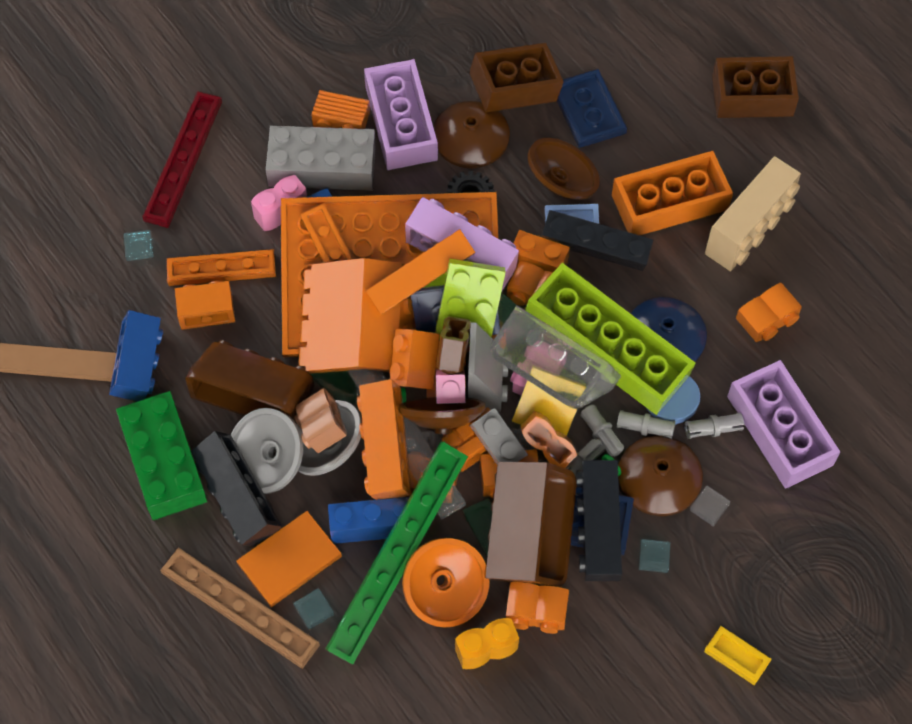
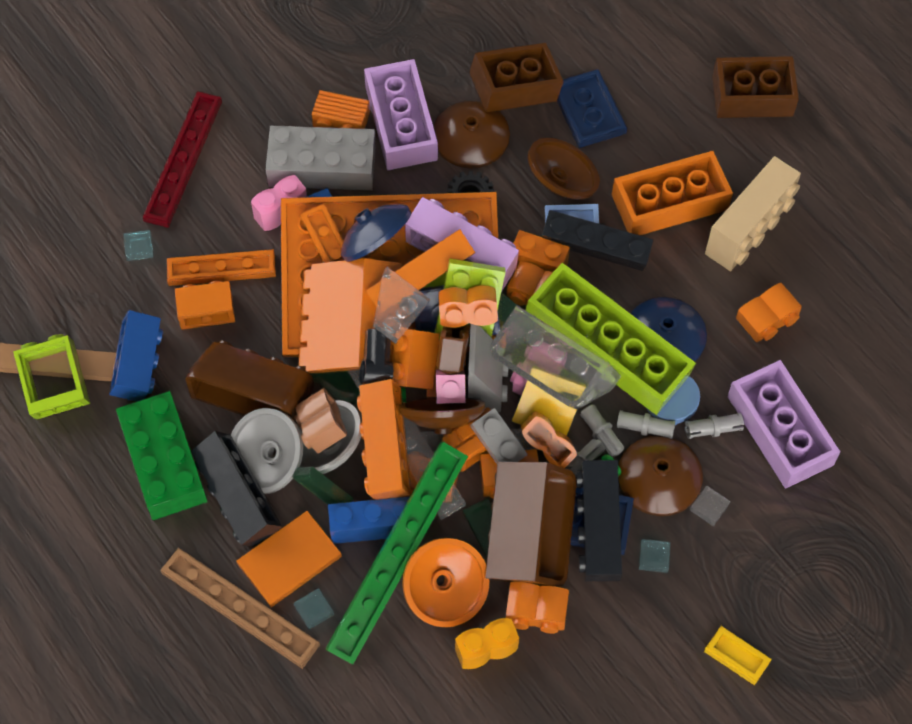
(55, 404): none -> lime window
(320, 486): none -> clear green tile
(373, 229): none -> dark blue dish
(376, 361): none -> black piece
(397, 305): none -> clear wing
(465, 306): none -> orange brick

